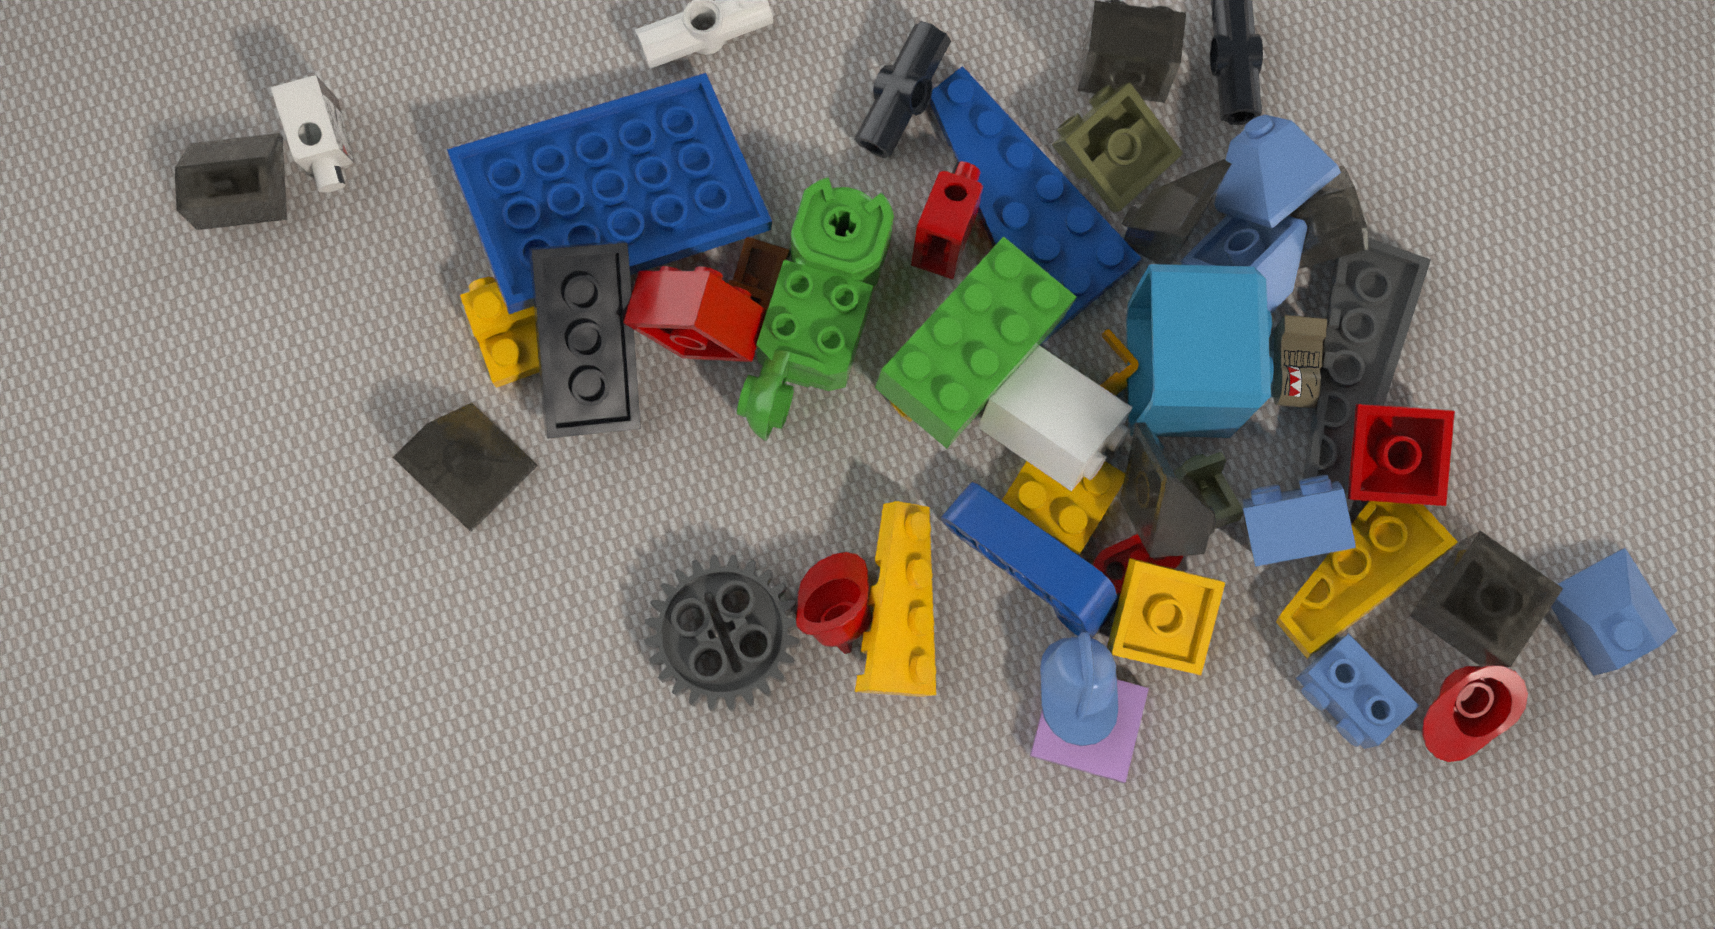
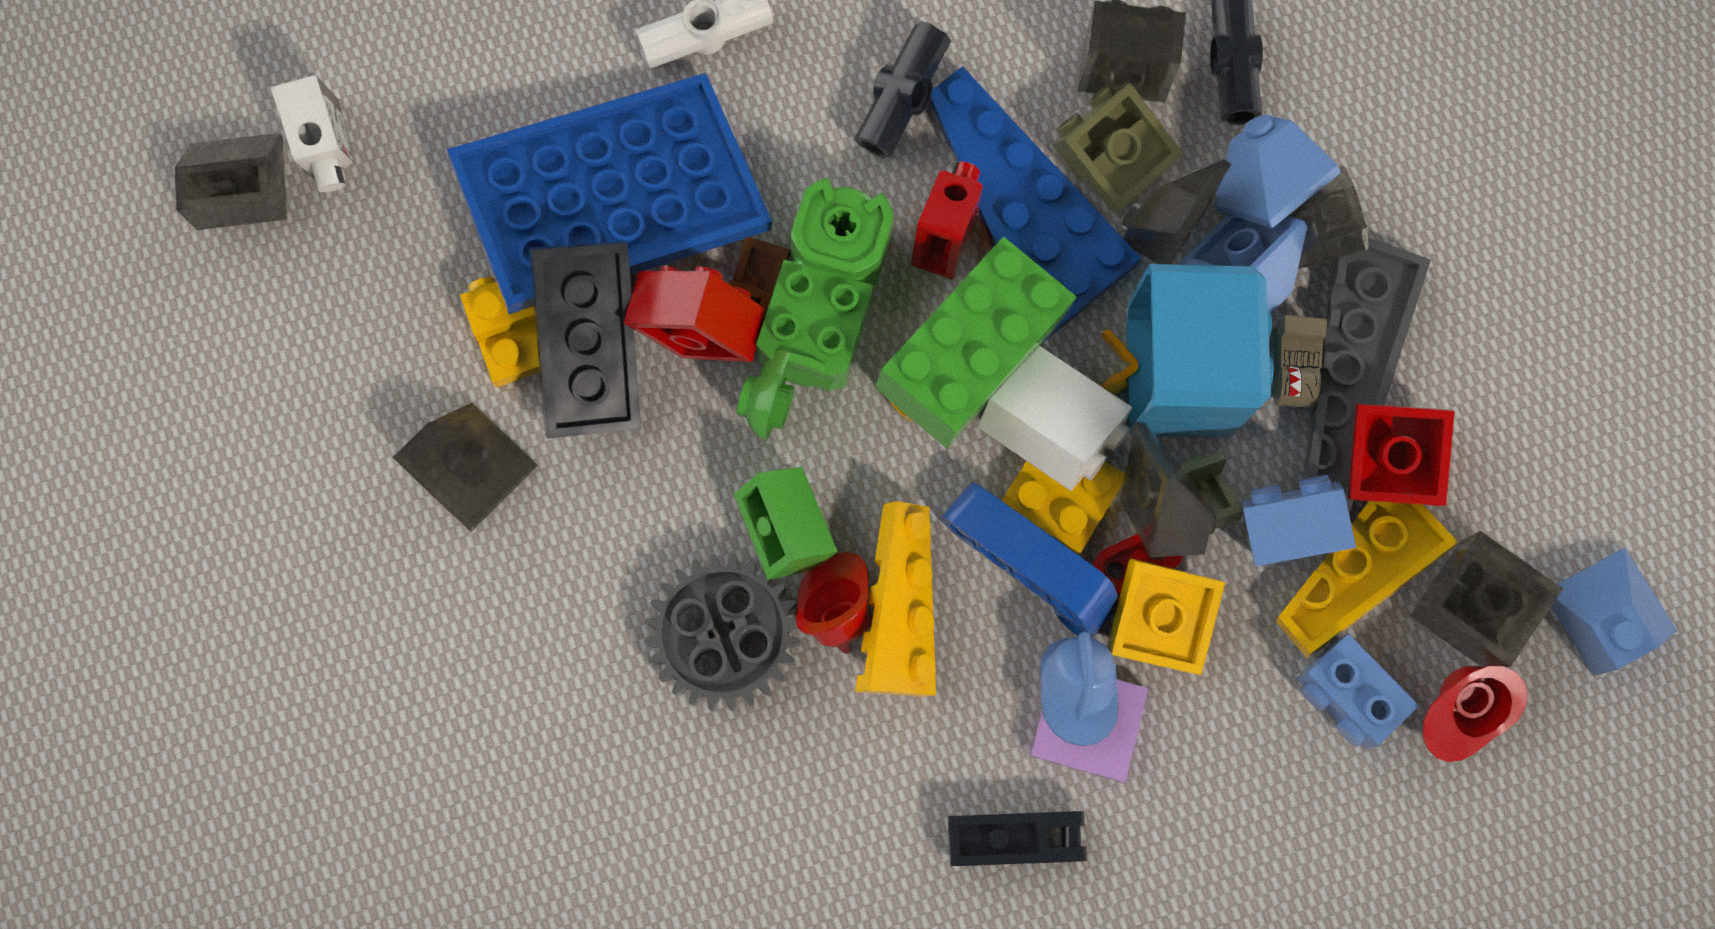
(785, 522): none -> bright green brick
(1014, 838): none -> black plate

